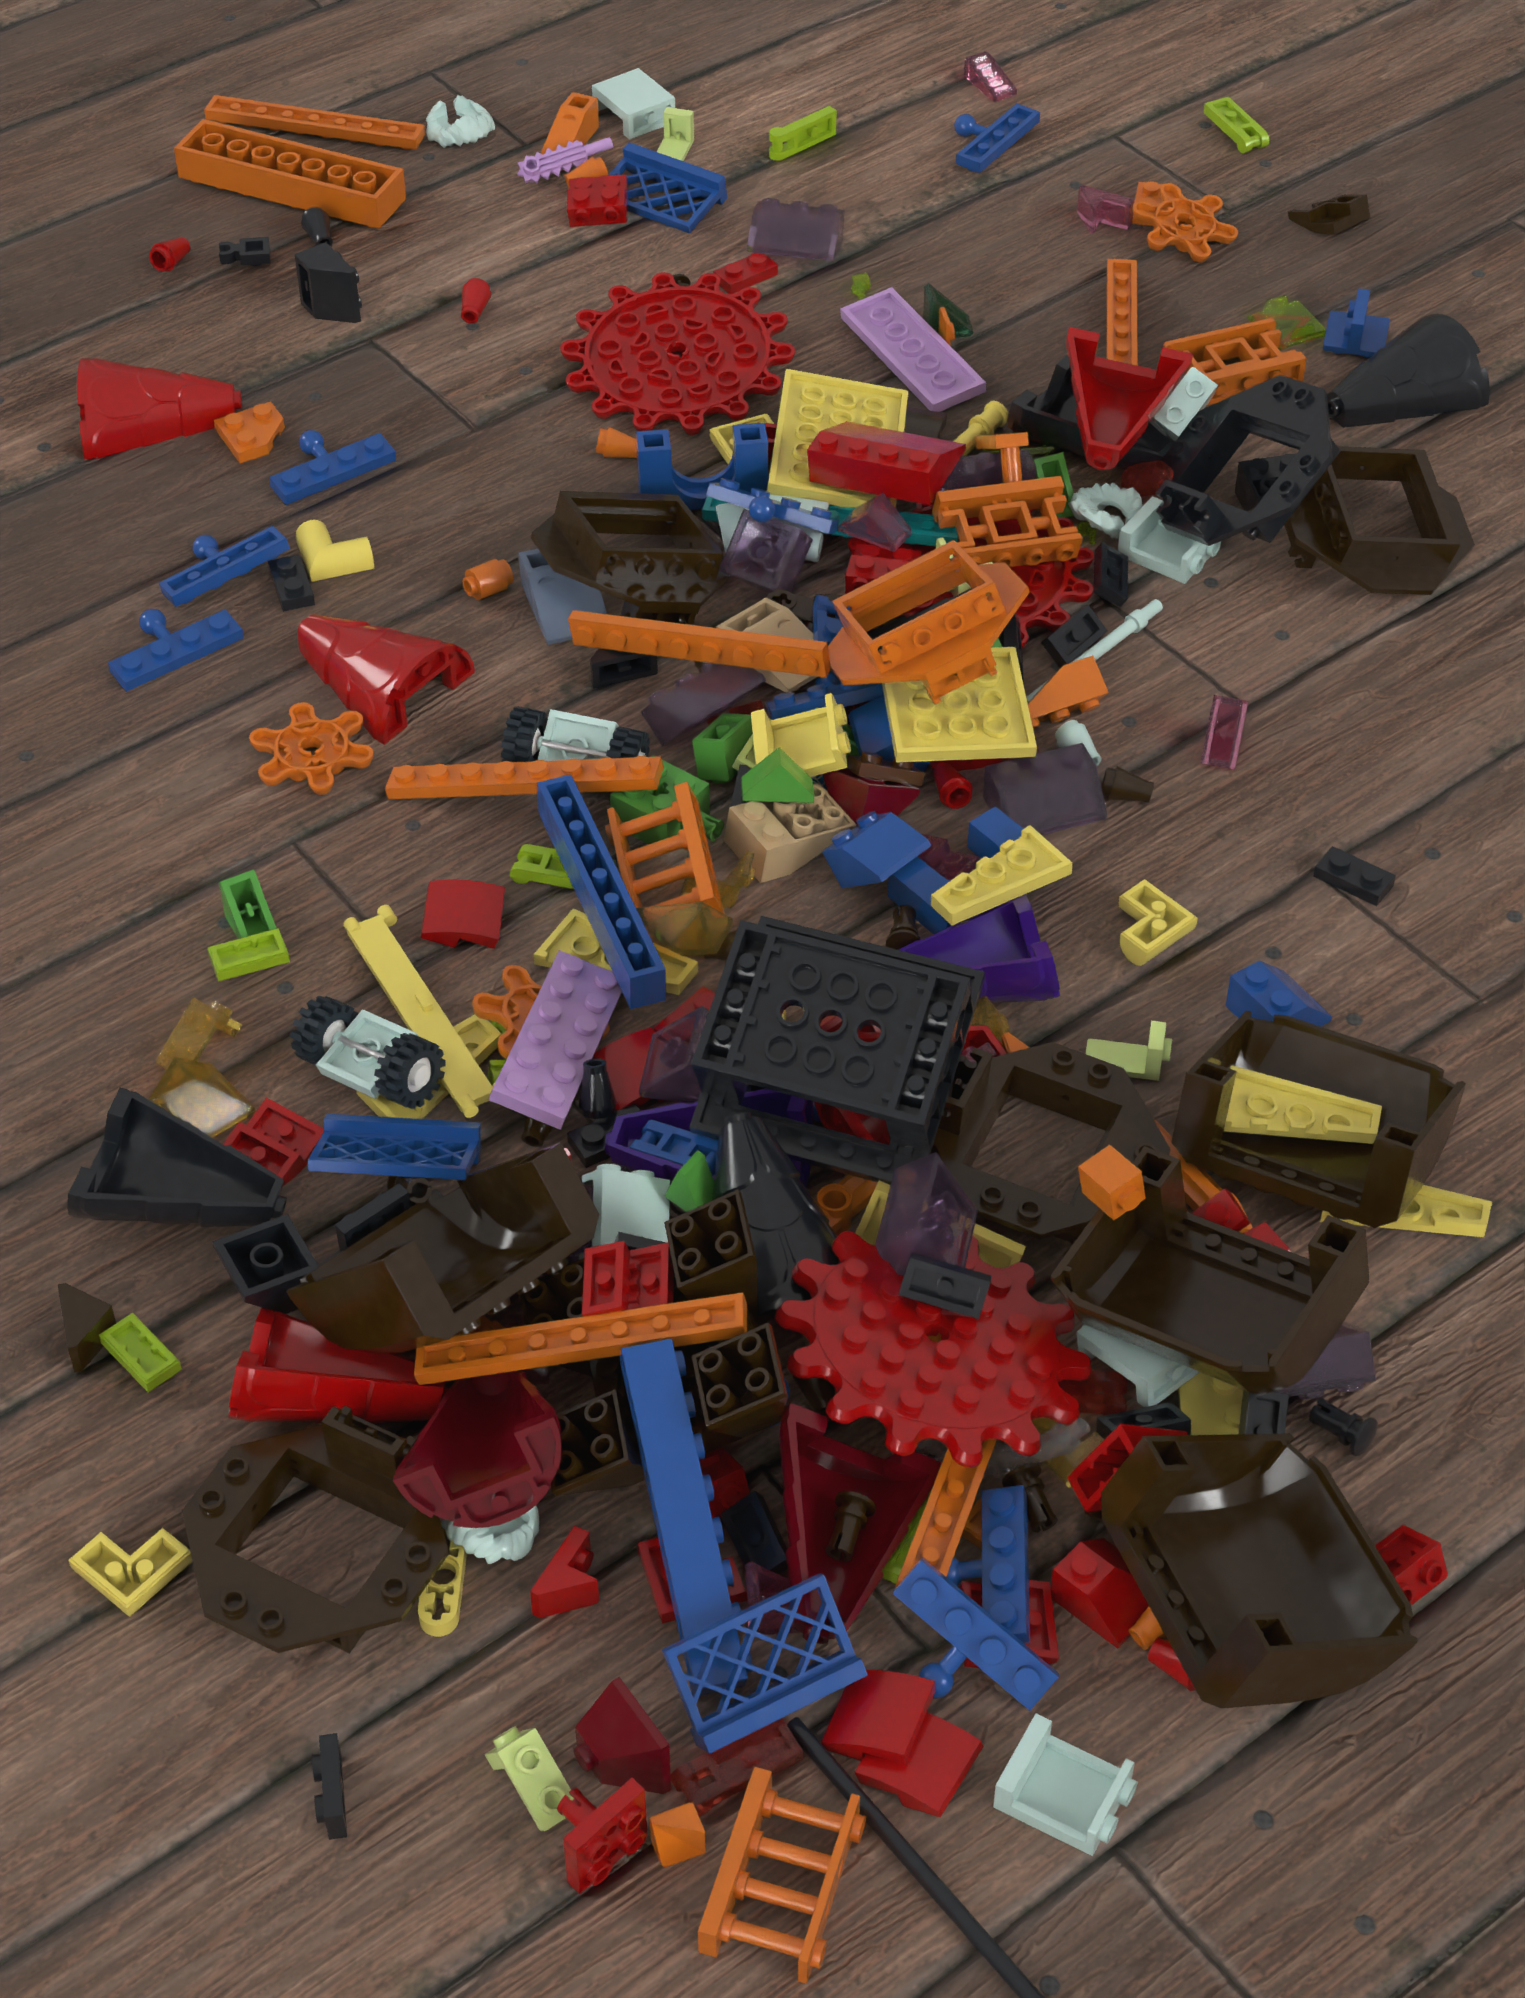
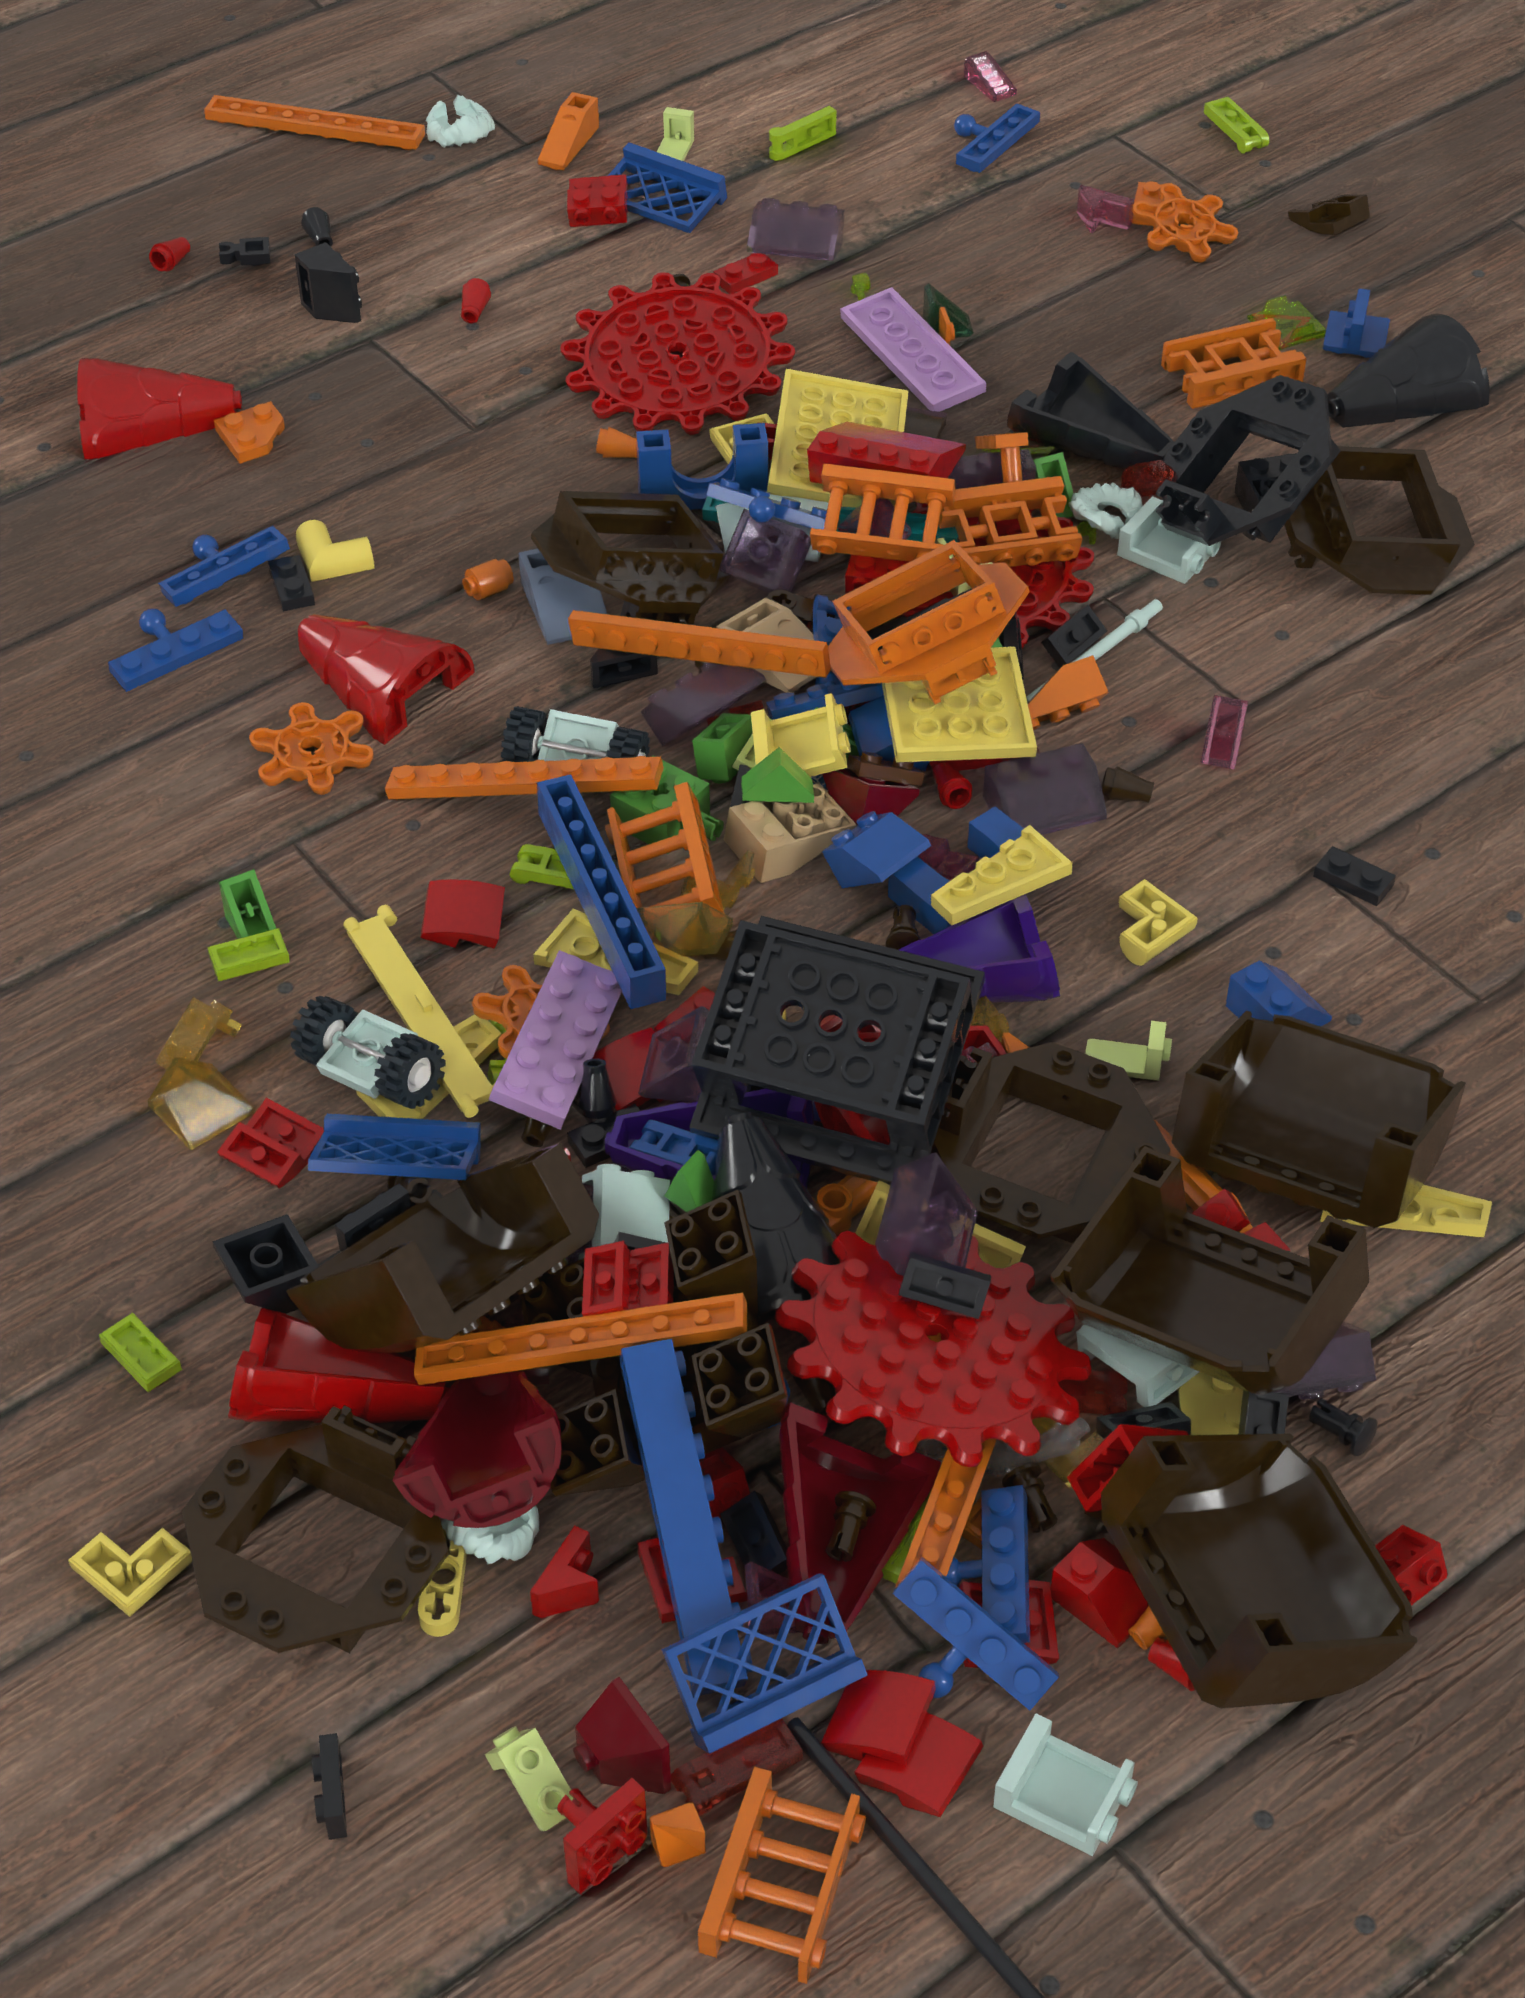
(83, 1322): dark brown slope -> none
(170, 1173): black cone -> none
(290, 173): orange brick -> none
(331, 467): blue plate -> none
(561, 159): lavender piece -> none
(589, 168): orange cone -> none
(635, 100): light aqua panel -> none
(873, 485): none -> orange fence
(992, 417): light yellow pin -> none
(1075, 733): light aqua cone -> none
(1110, 574): black plate -> none
(1112, 1182): orange brick -> none
(1117, 397): red cone -> none
(1121, 311): orange plate -> none
(1185, 402): light aqua panel -> none
(1291, 1109): light yellow wing -> none

